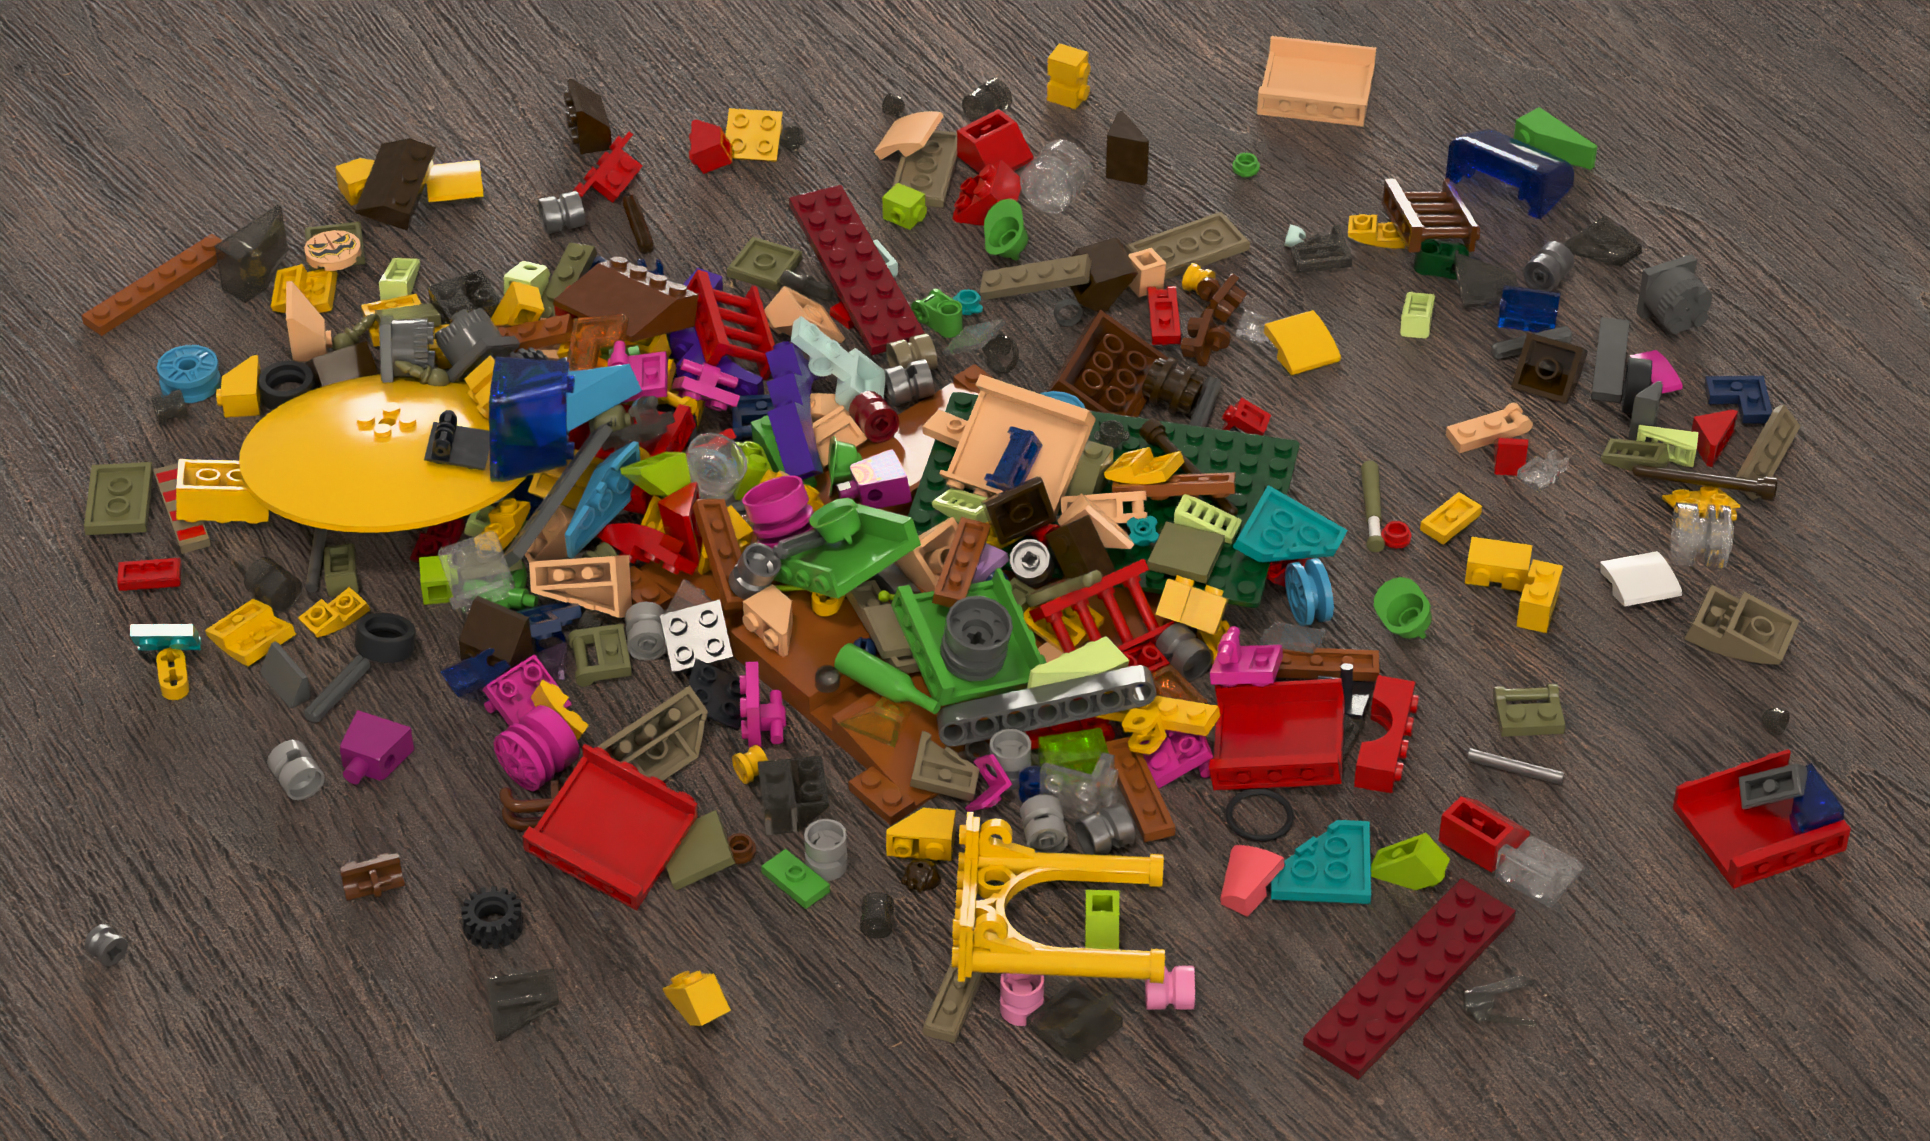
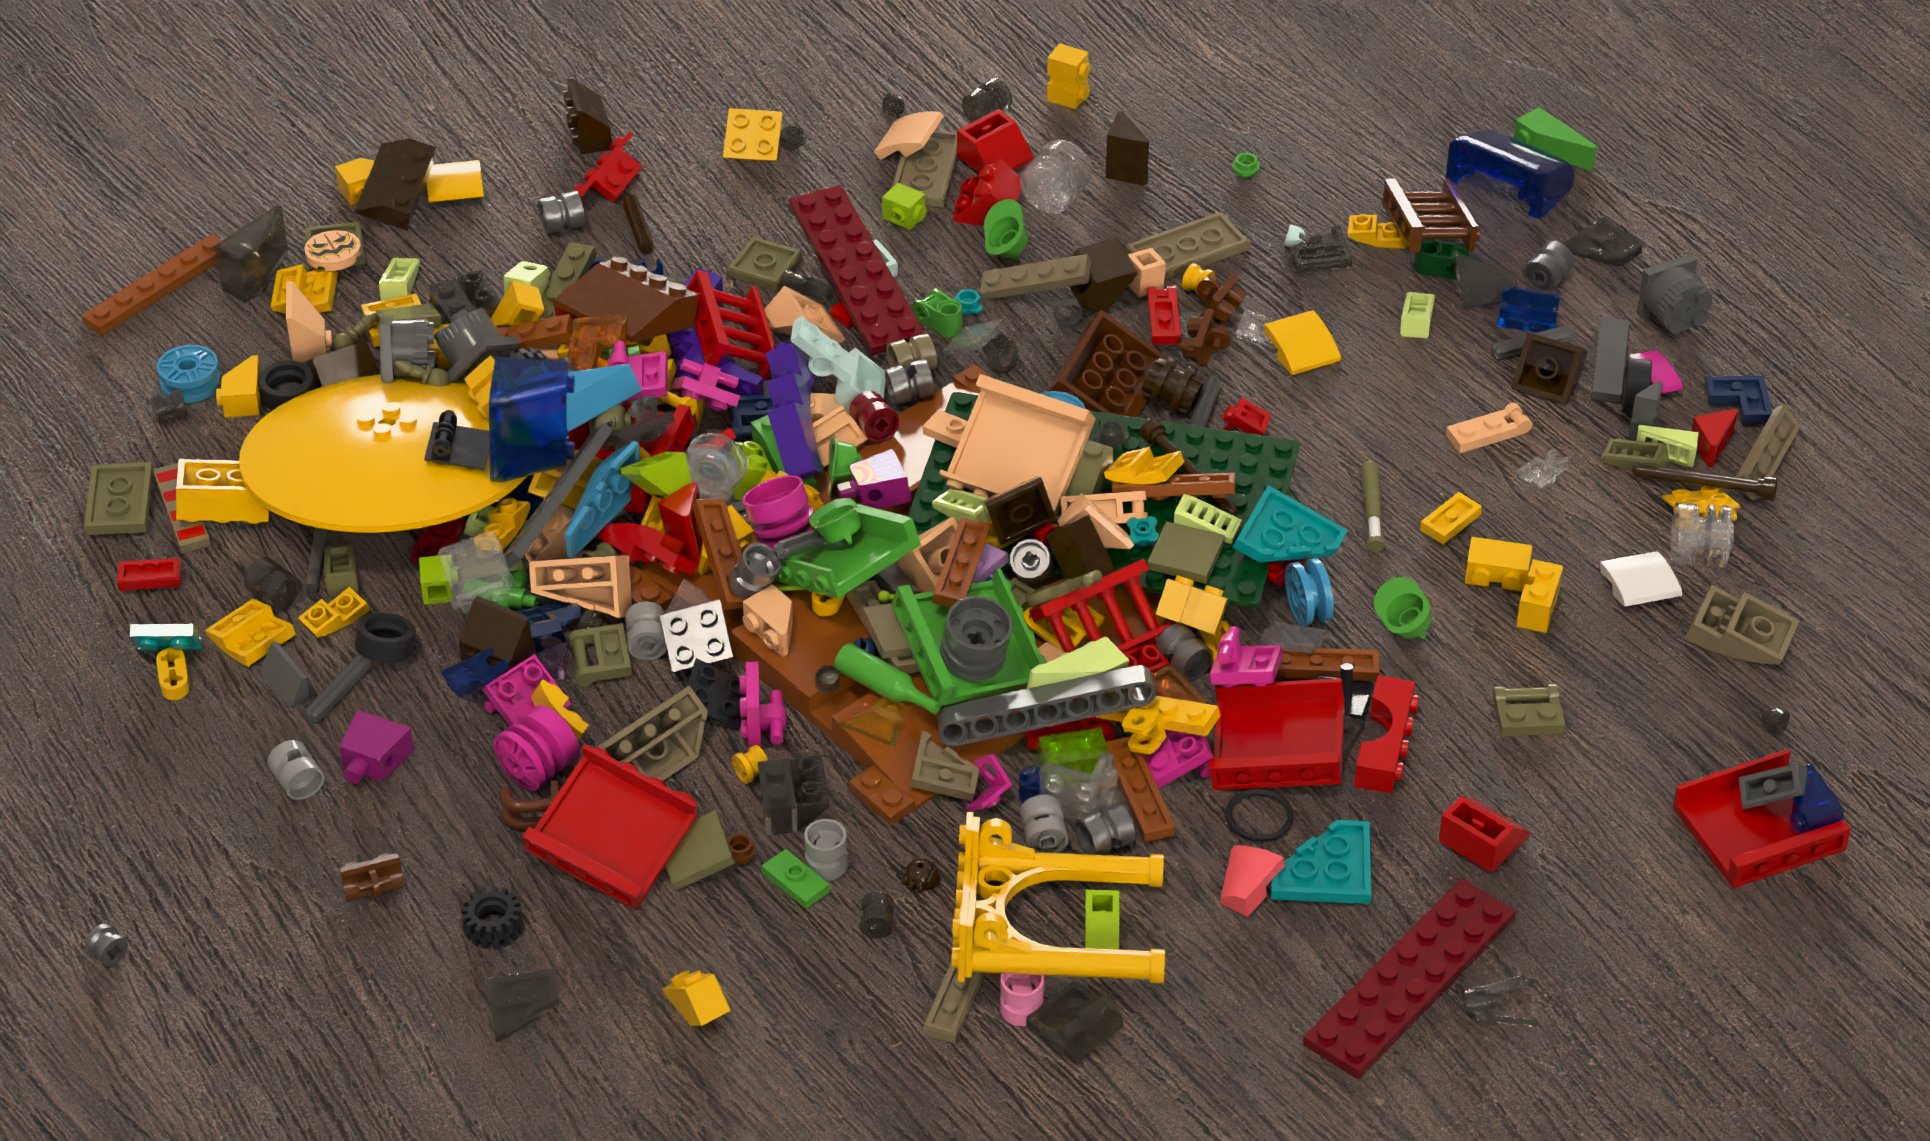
(709, 146): red slope -> none
(923, 835): yellow slope -> none
(979, 748): clear smoke plate -> none
(1013, 753): light grey wheel -> none
(1016, 460): clear blue hinge -> none
(1176, 990): bright pink wheel -> none
(1317, 81): light nougat panel -> none
(1396, 534): red plate -> none
(1411, 863): lime slope -> none
(1509, 455): red slope -> none
(1515, 766): flat silver bar -> none
(1537, 870): clear bracket -> none

